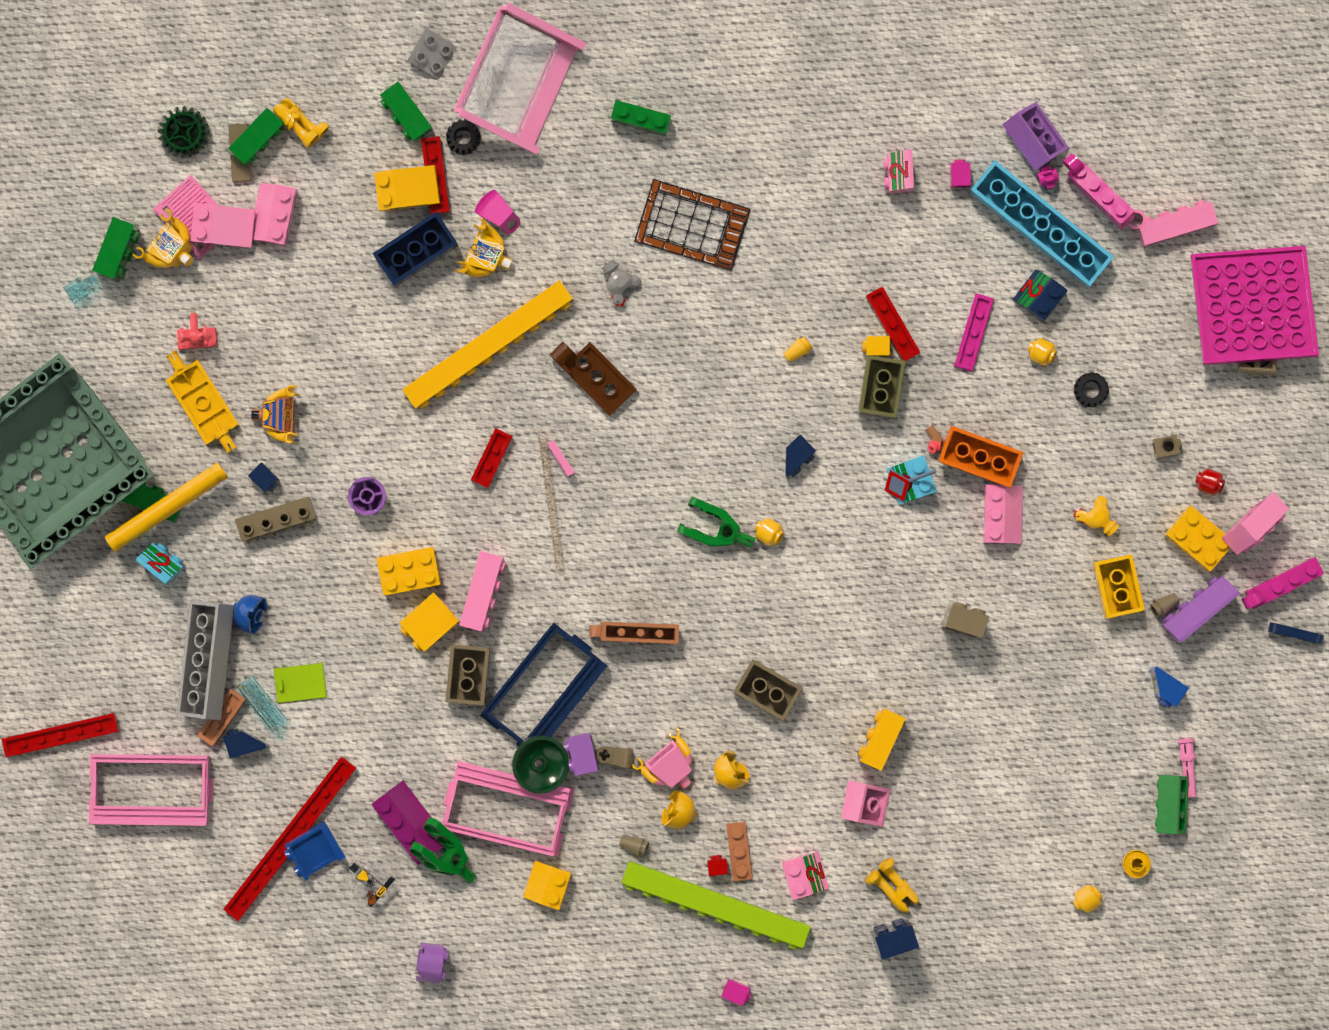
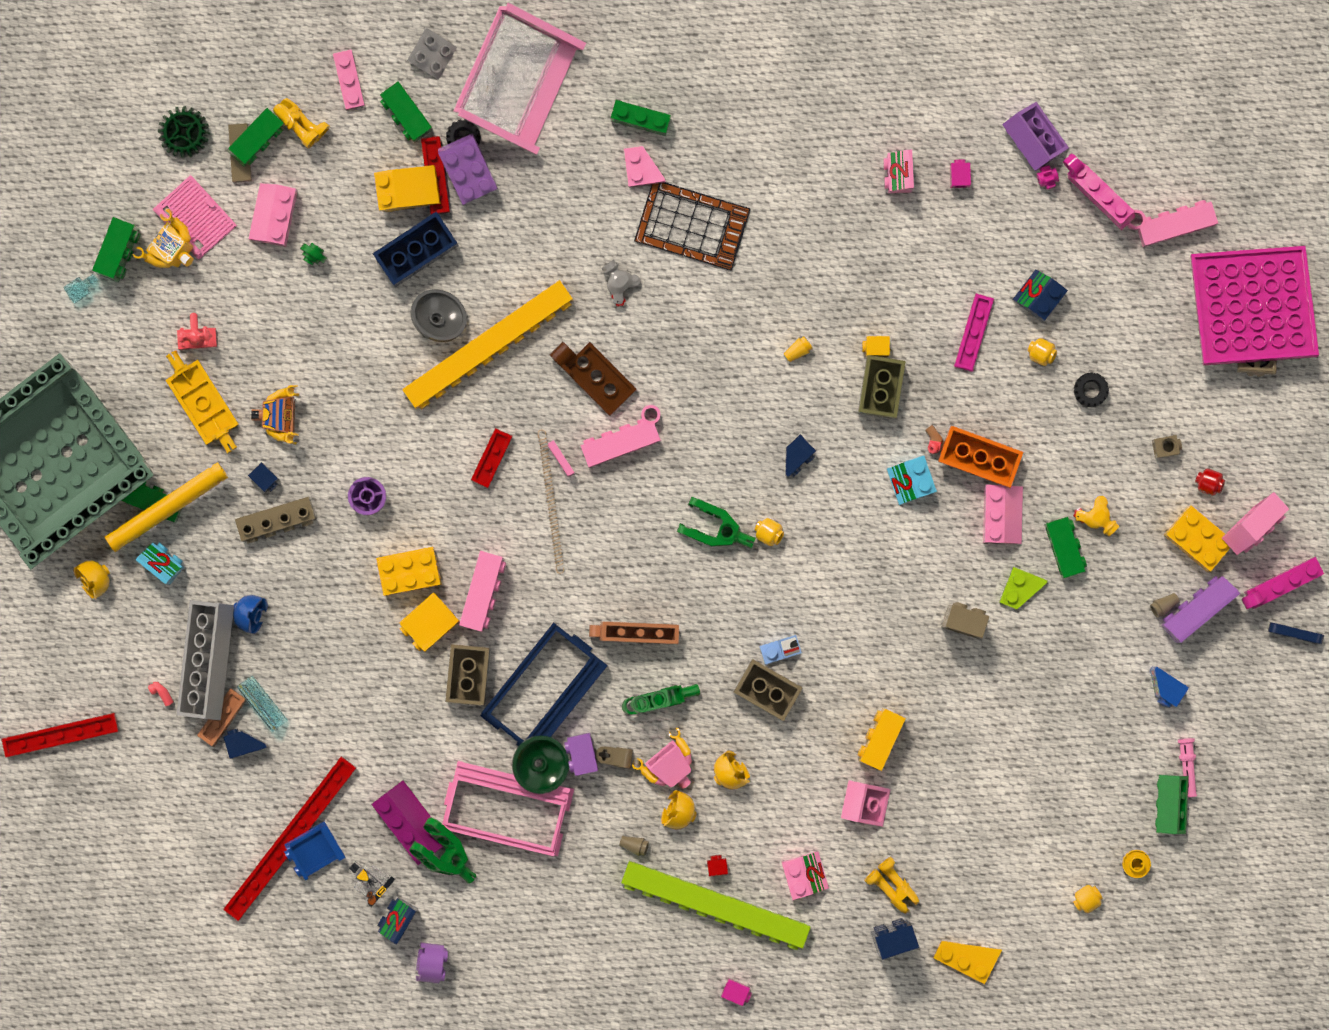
(93, 577): none -> yellow cylinder
(150, 814): bright pink piece -> none
(162, 691): none -> coral arm
(222, 225): bright pink slope -> none
(300, 682): lime container -> none
(313, 254): none -> green plate
(348, 79): none -> bright pink plate
(397, 920): none -> slope
(443, 308): none -> dark grey dish
(467, 169): none -> medium lavender brick
(485, 253): yellow torso -> none
(496, 210): dark pink piece -> none
(547, 885): yellow slope -> none
(621, 442): none -> bright pink hinge
(641, 168): none -> bright pink wing
(658, 699): none -> green piece
(739, 851): nougat plate -> none
(780, 649): none -> light blue slope
(893, 324): red plate -> none
(898, 485): piece -> none
(968, 959): none -> yellow wing
(1020, 588): none -> lime wing
(1041, 224): medium azure brick -> none
(1065, 547): none -> green brick
(1118, 586): yellow brick -> none

